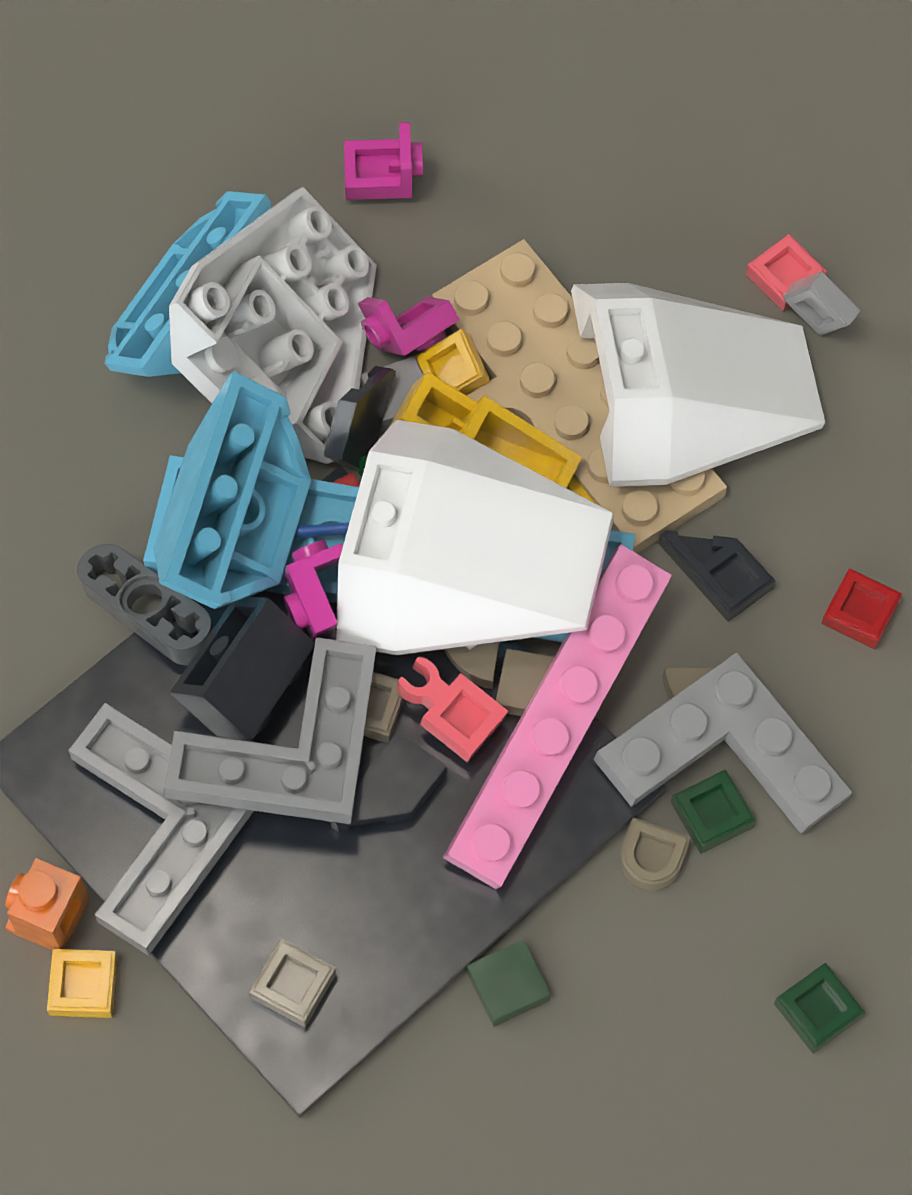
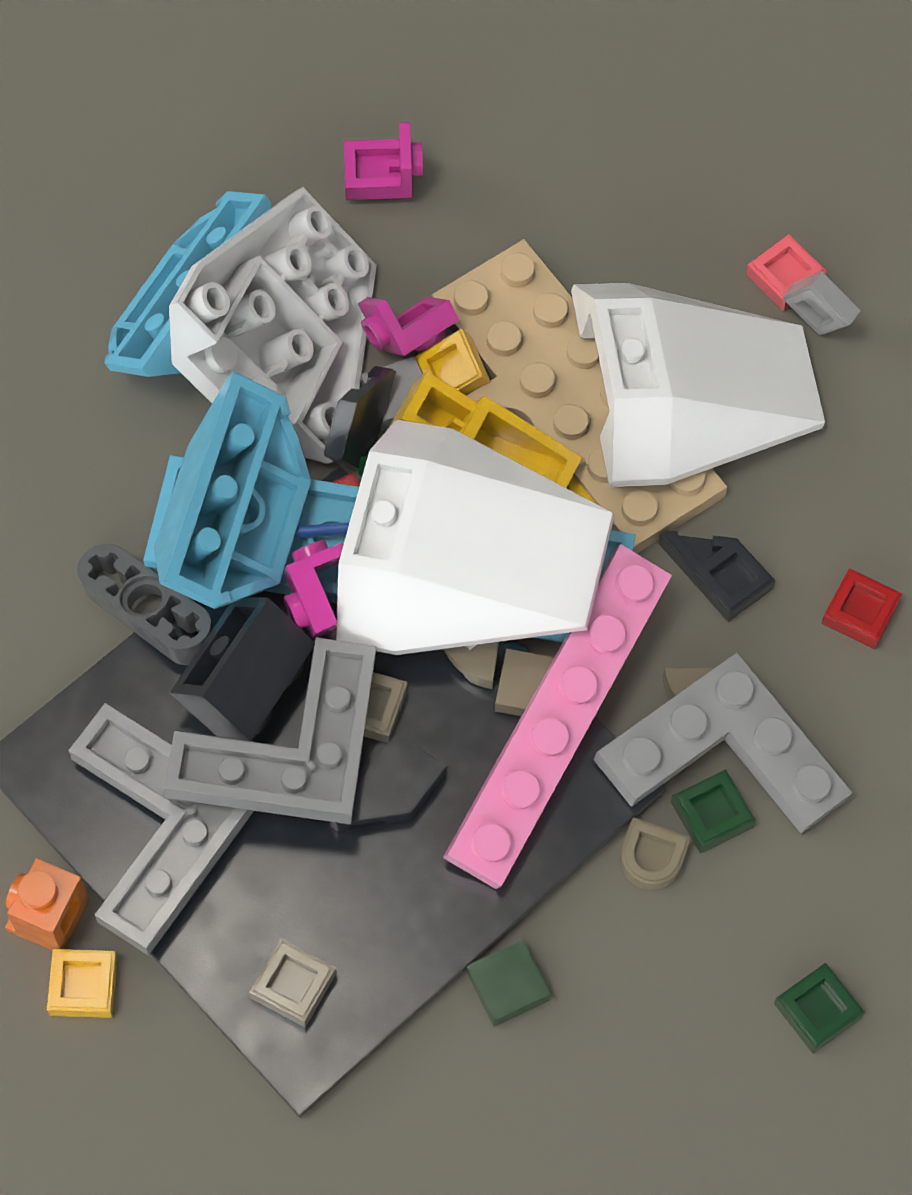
(458, 713): coral plate -> none

